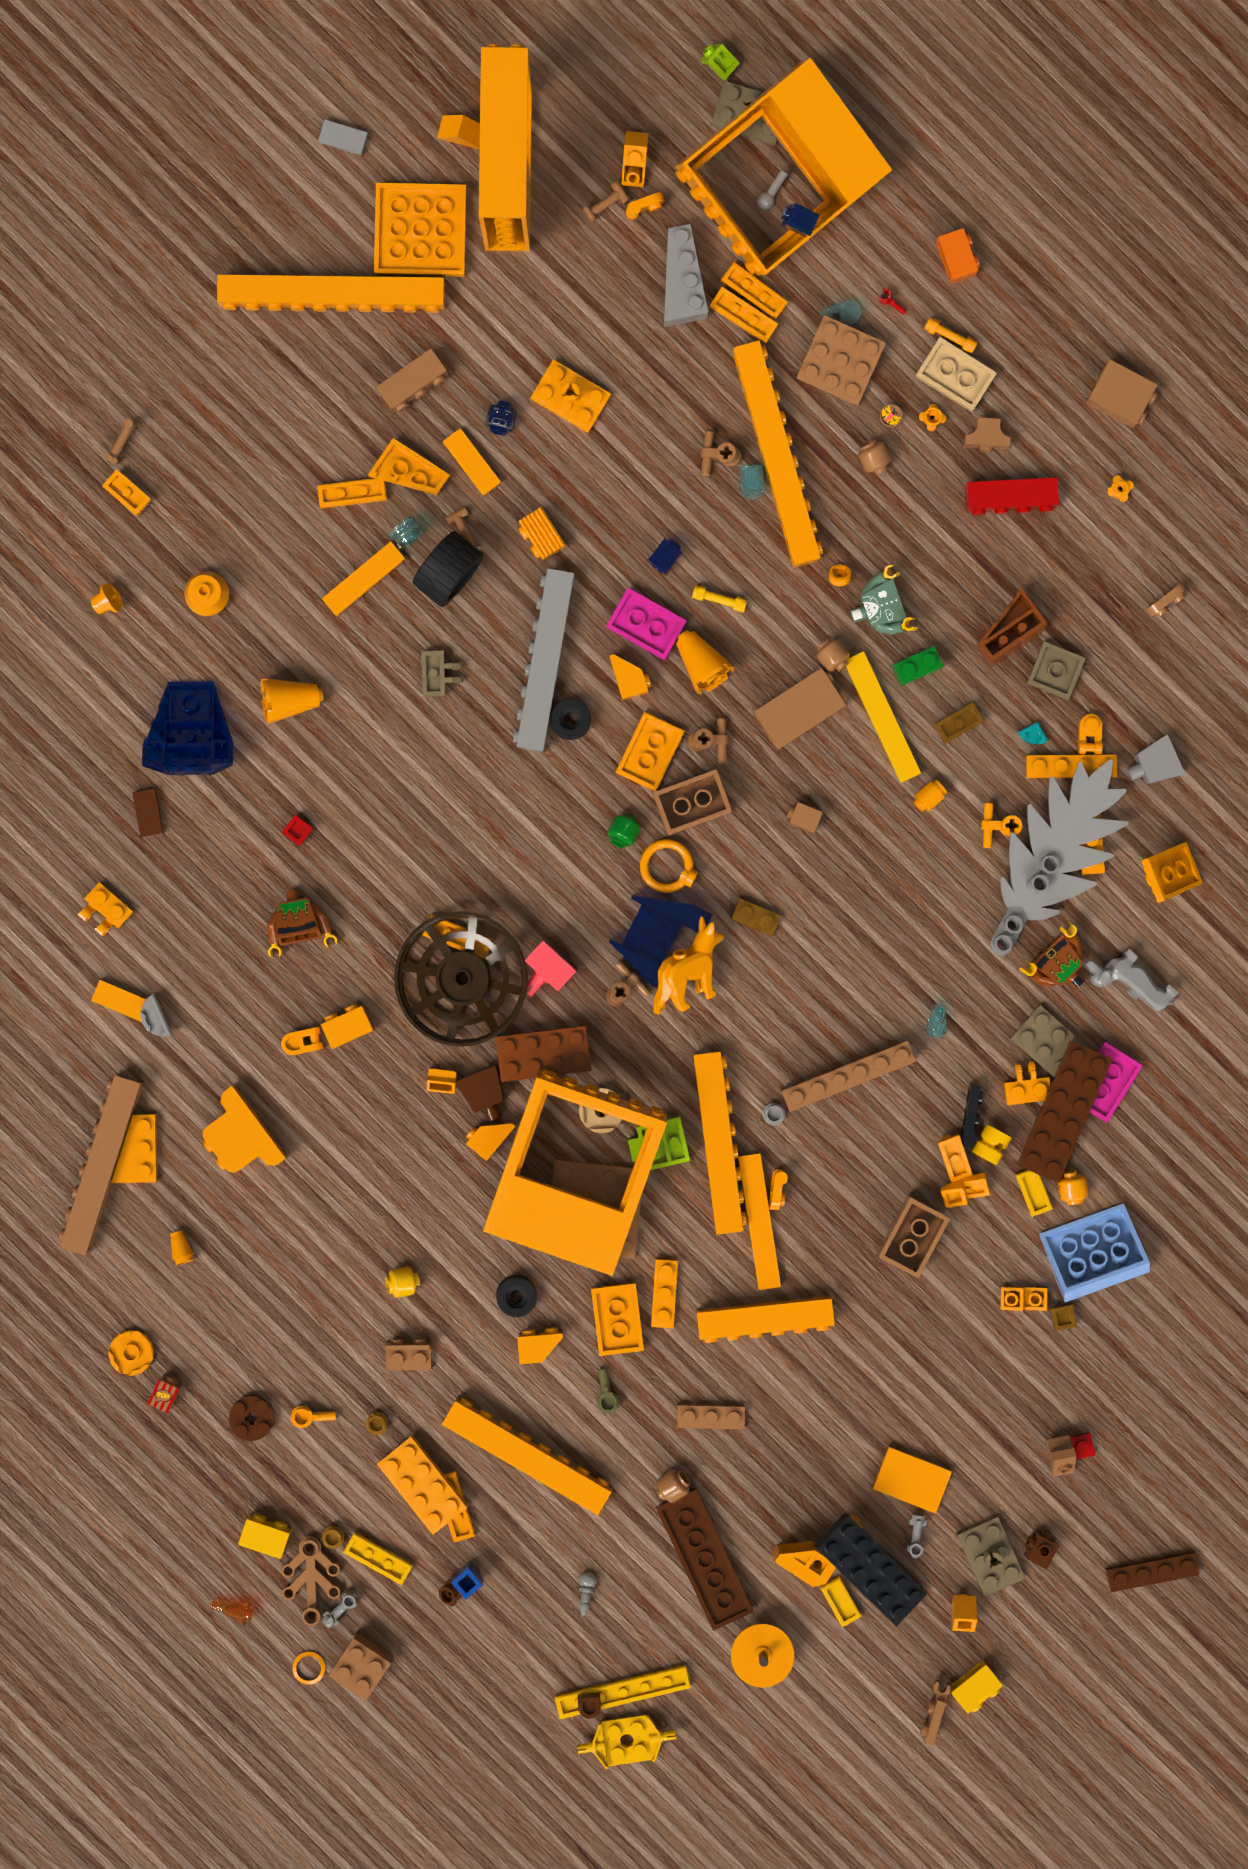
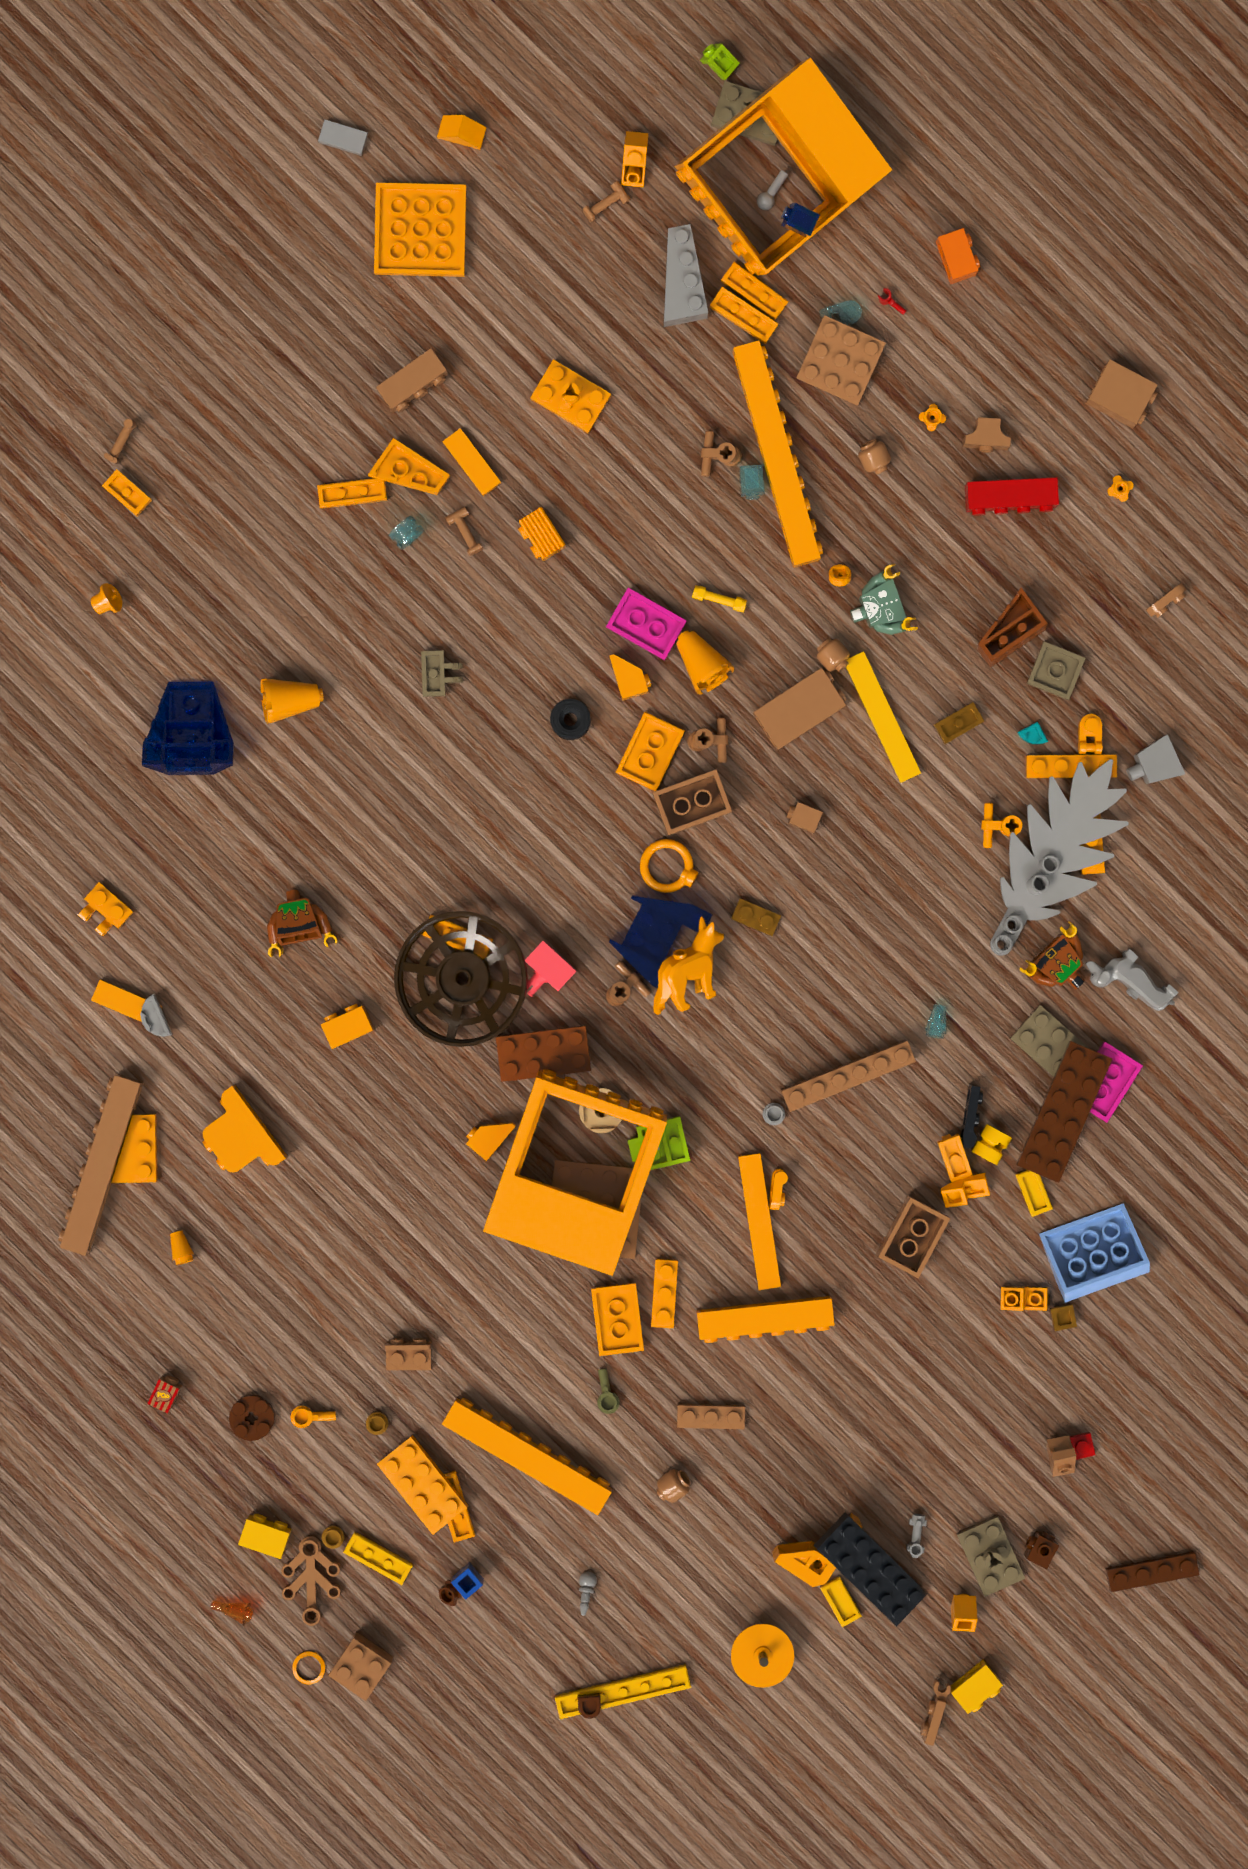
(131, 1352): light orange tile -> none
(148, 812): reddish brown tile -> none
(206, 593): light orange cone -> none
(294, 1042): light orange plate -> none
(297, 830): red plate -> none
(331, 292): light orange brick -> none
(349, 1601): light grey bar -> none
(363, 579): light orange tile -> none
(402, 1282): yellow head -> none
(441, 1080): light orange piece -> none
(447, 568): black tyre -> none
(483, 1091): reddish brown torso -> none
(501, 418): clear blue head -> none
(505, 148): light orange panel -> none
(511, 1308): black tyre -> none
(535, 1346): light orange slope -> none
(545, 660): light grey brick -> none
(611, 1751): yellow plate -> none
(623, 830): green head -> none
(651, 202): light orange plate -> none
(665, 556): clear blue brick -> none
(705, 1559): reddish brown plate -> none
(718, 1142): light orange brick -> none
(890, 416): tile -> none
(912, 1479): light orange tile -> none
(917, 666): green brick -> none
(929, 796): light orange brick -> none
(955, 374): tan plate -> none
(968, 344): light orange bar -> none
(1026, 1090): light orange hinge -> none
(1073, 1188): light orange head -> none
(1171, 872): light orange plate -> none

